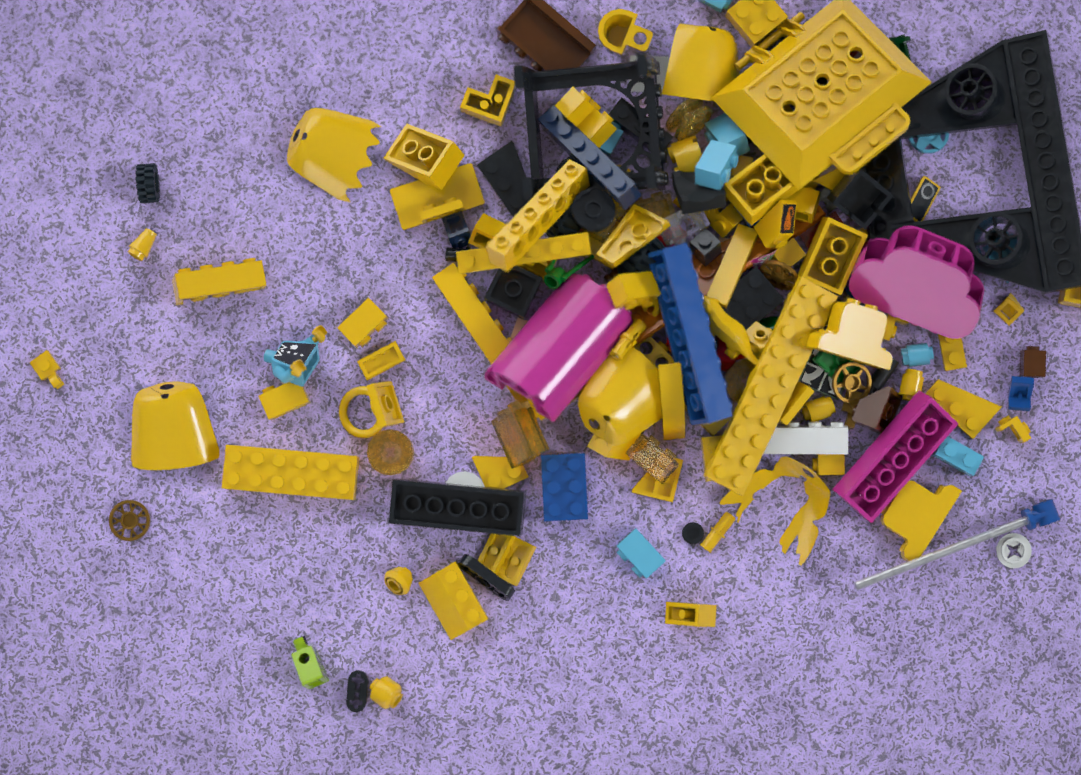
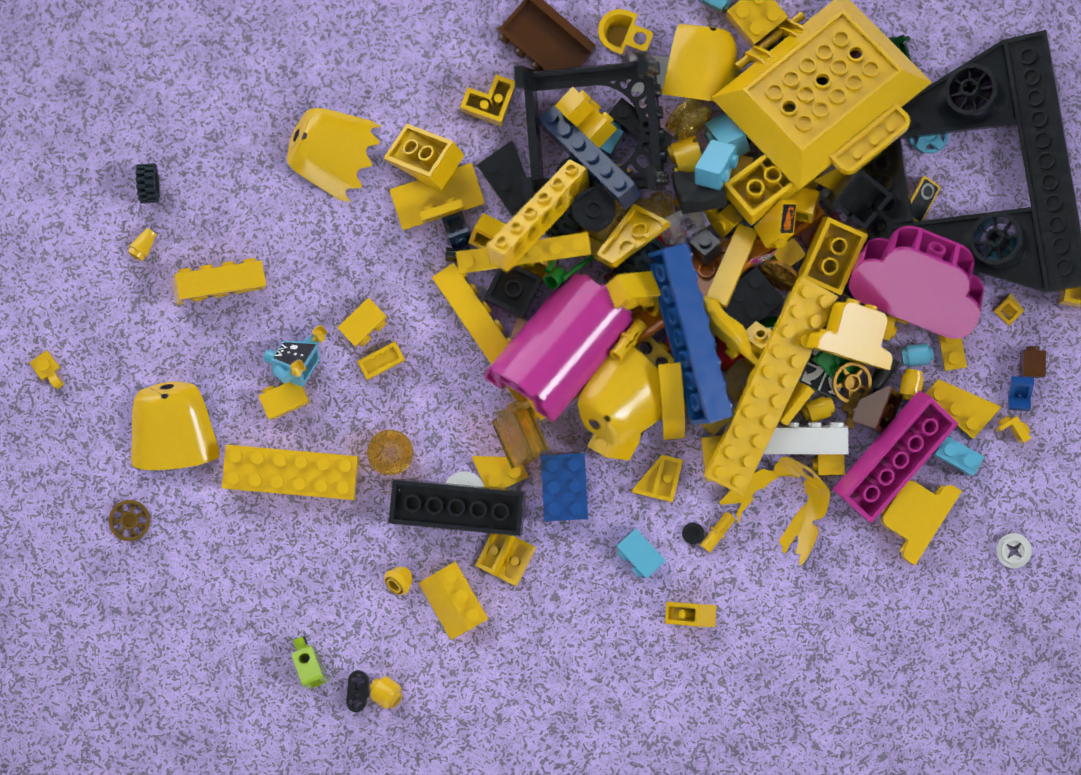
(382, 403): yellow tile -> none
(486, 577): black beam -> none
(652, 458): clear yellow brick -> none
(1043, 514): flat silver piece -> none

